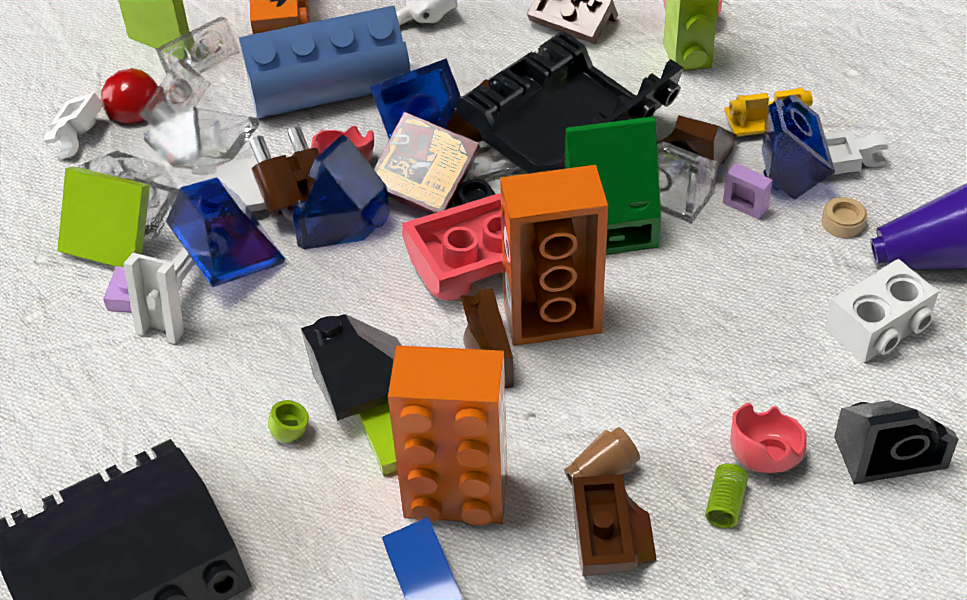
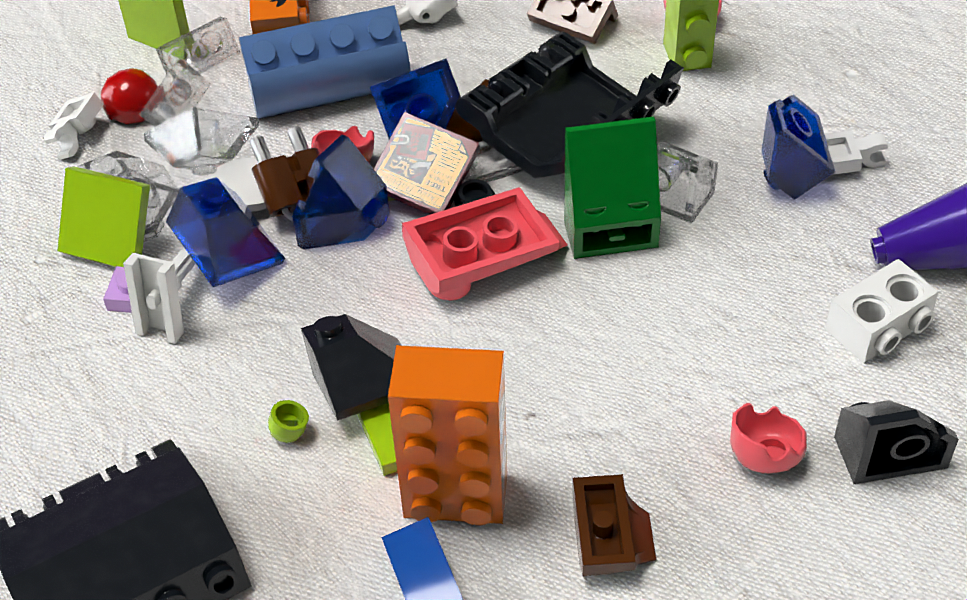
(486, 328): reddish brown slope -> none
(553, 253): orange brick -> none
(607, 455): medium nougat cone -> none
(703, 137): reddish brown slope -> none
(726, 485): lime piece -> none
(747, 191): lavender plate -> none
(749, 112): yellow hinge -> none
(844, 217): tan tile -> none

